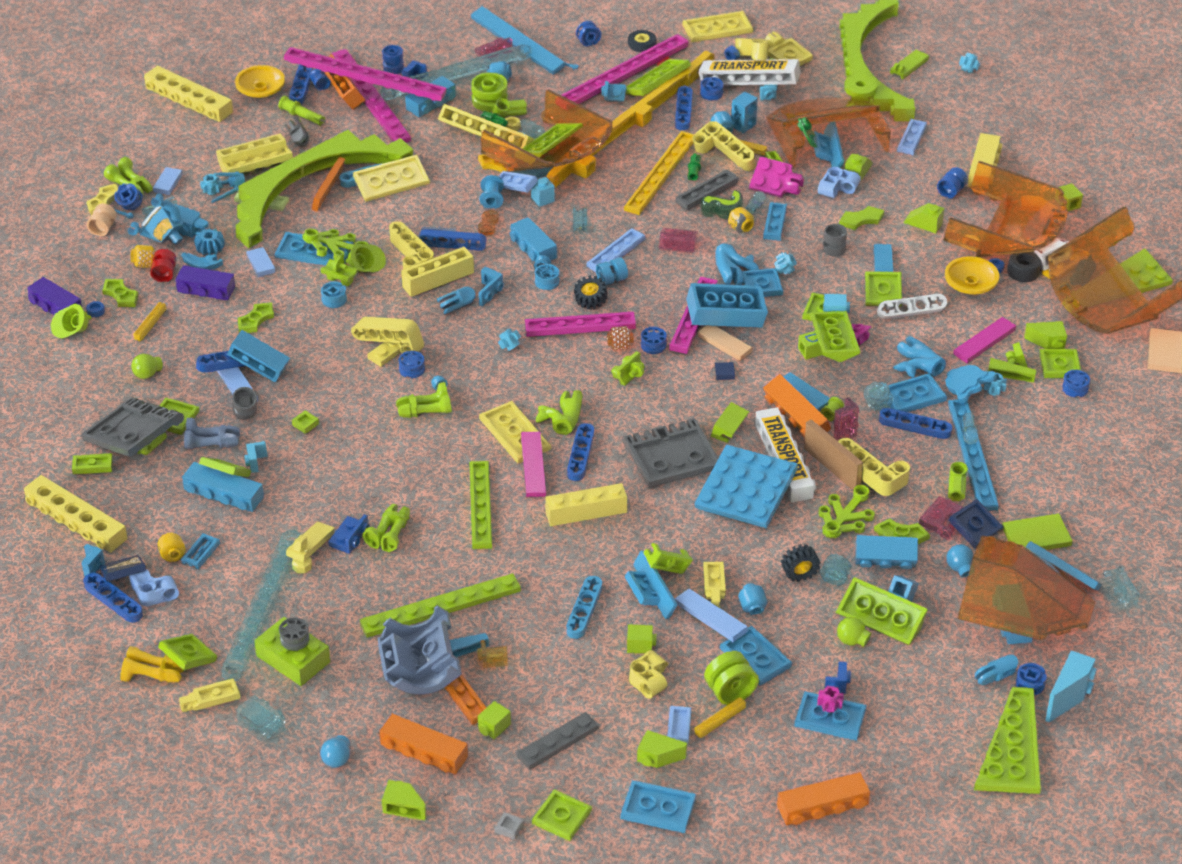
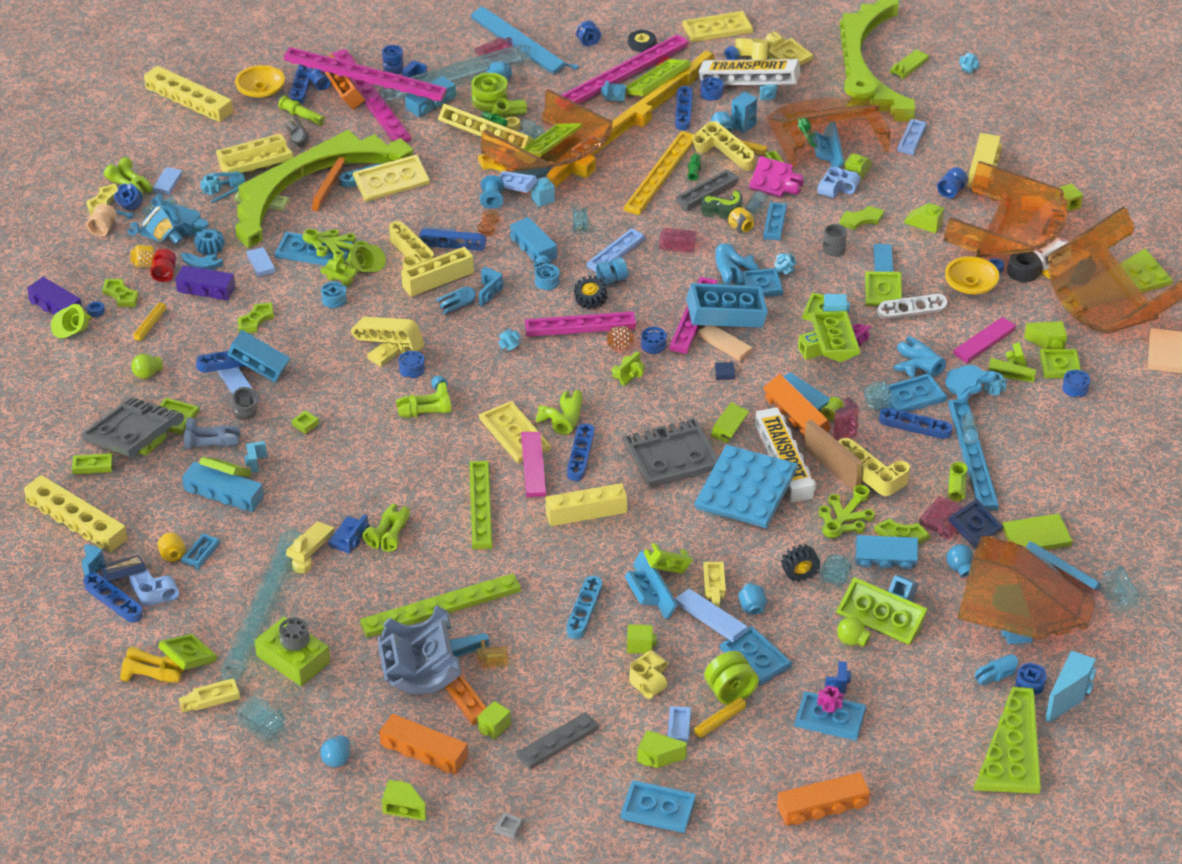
(561, 815): lime tile -> none

